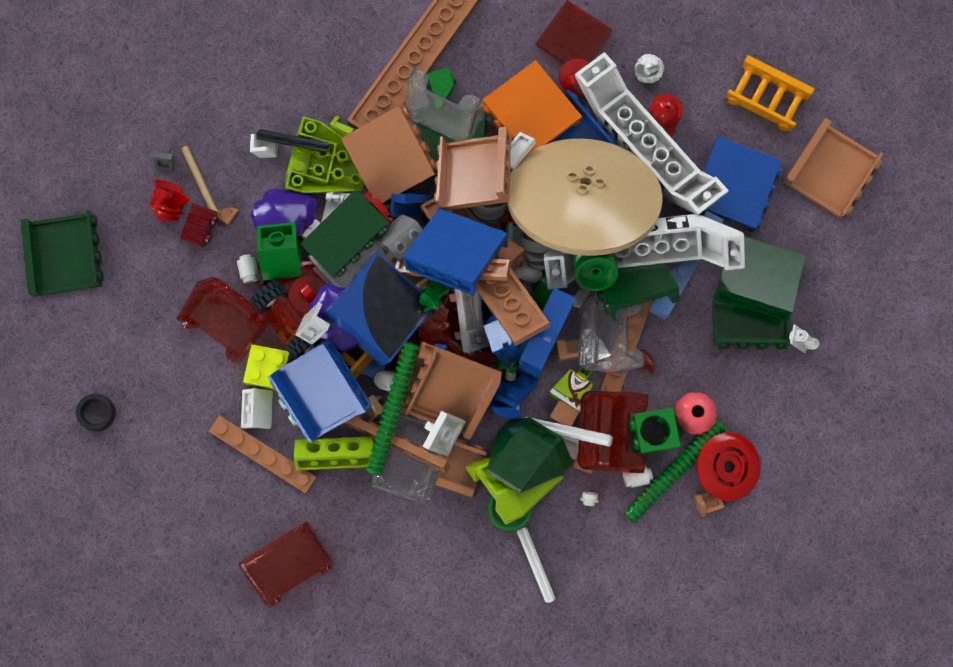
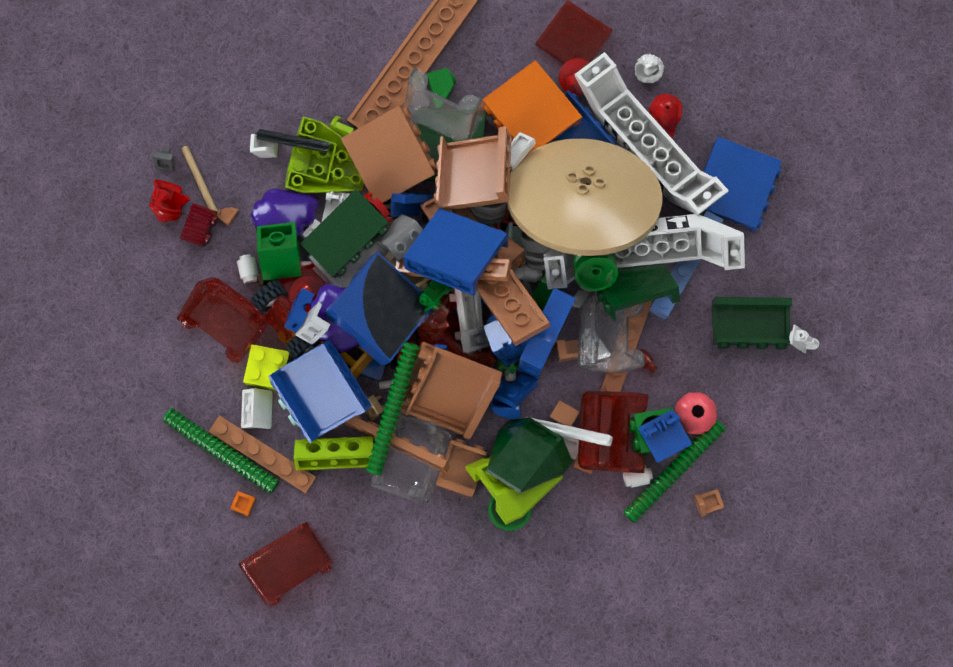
(61, 254): dark green panel -> none
(84, 402): black tyre -> none
(218, 449): none -> green piece
(243, 503): none -> orange tile
(297, 314): none -> blue piece
(384, 379): white brick -> none
(443, 433): white hinge -> none
(536, 565): white axle -> none
(572, 387): torso -> none
(589, 498): white plate -> none
(665, 435): none -> blue hinge
(731, 448): red piece -> none
(767, 281): dark green panel -> none
(785, 83): light orange fence -> none
(832, 170): nougat panel -> none

